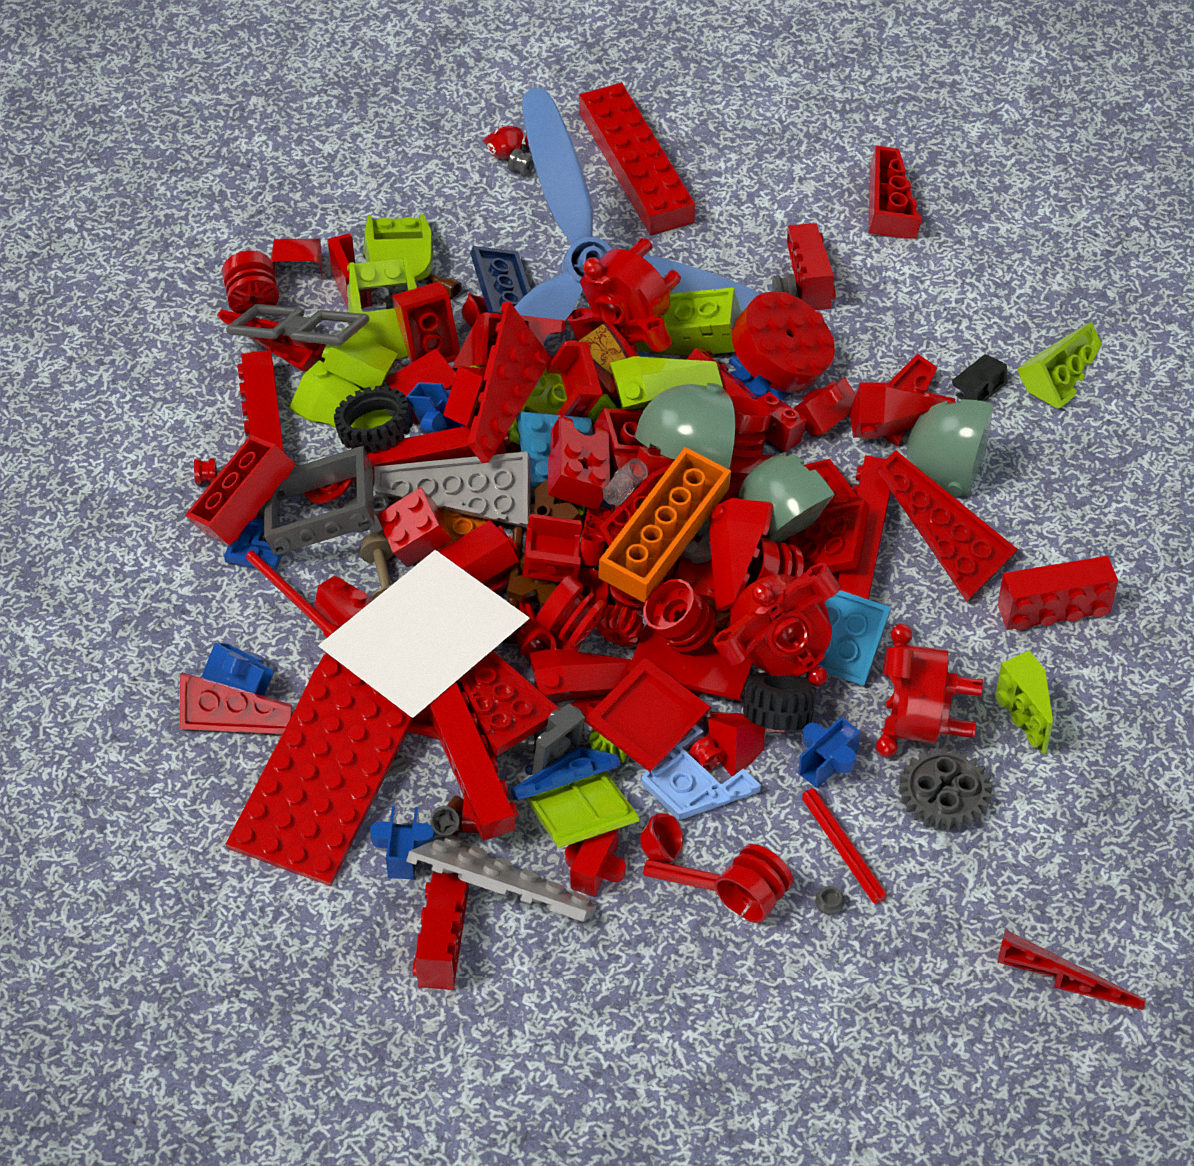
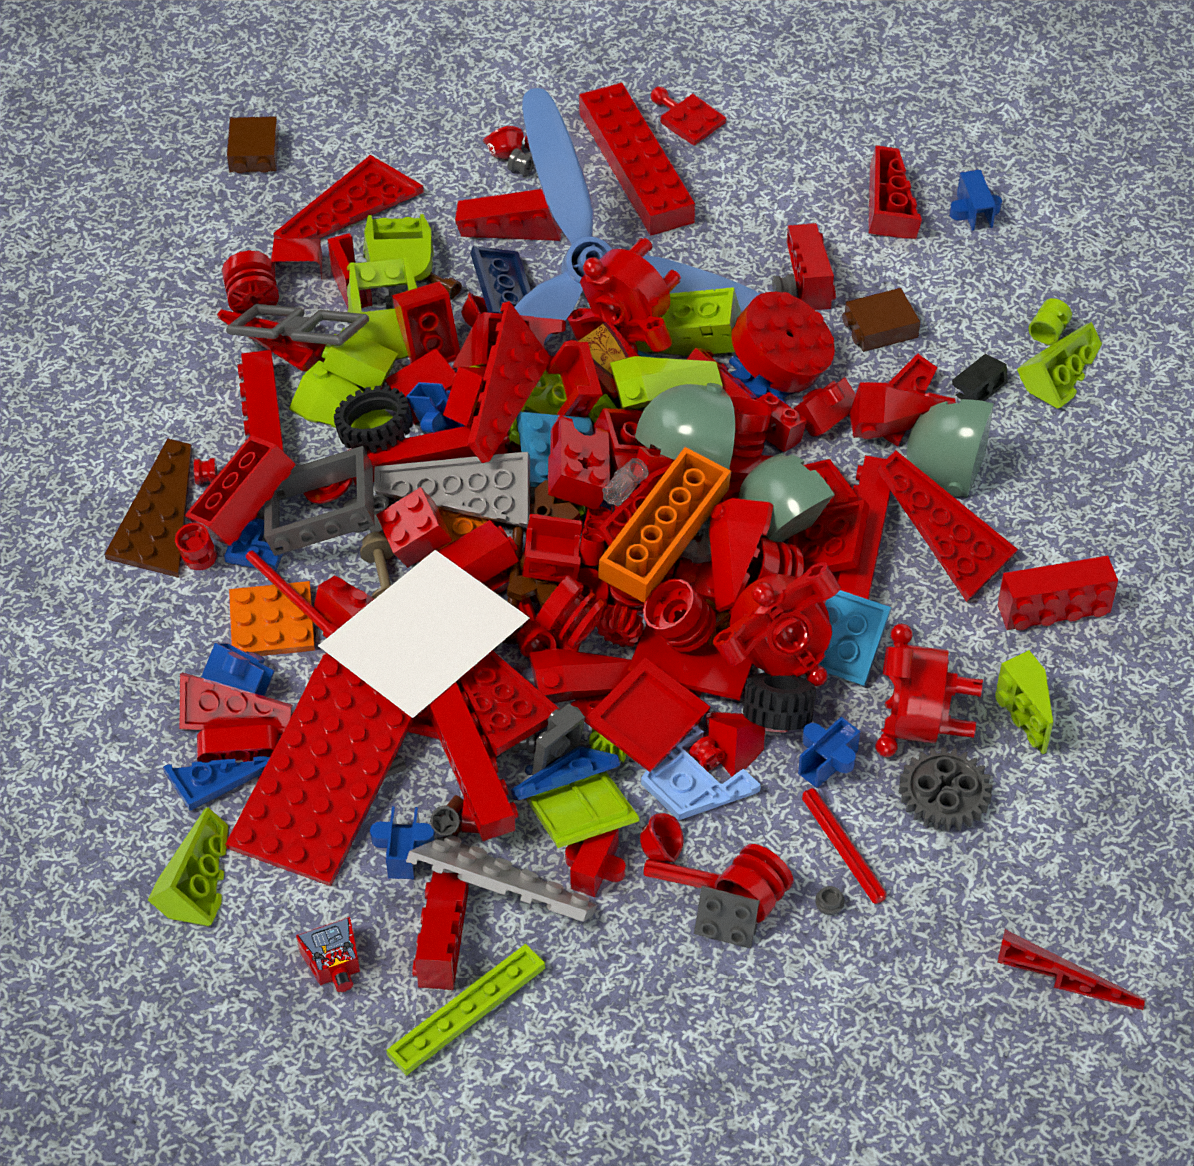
(156, 514): none -> reddish brown wing
(190, 879): none -> lime wedge
(196, 546): none -> red wheel
(212, 779): none -> blue wing
(236, 743): none -> red beam
(252, 144): none -> reddish brown brick
(269, 622): none -> orange plate
(331, 953): none -> torso
(359, 193): none -> red wing
(465, 1009): none -> lime plate
(508, 217): none -> red wedge
(690, 118): none -> red plate
(726, 917): none -> dark grey hinge
(881, 319): none -> reddish brown brick
(974, 198): none -> blue piece
(1050, 321): none -> lime wheel

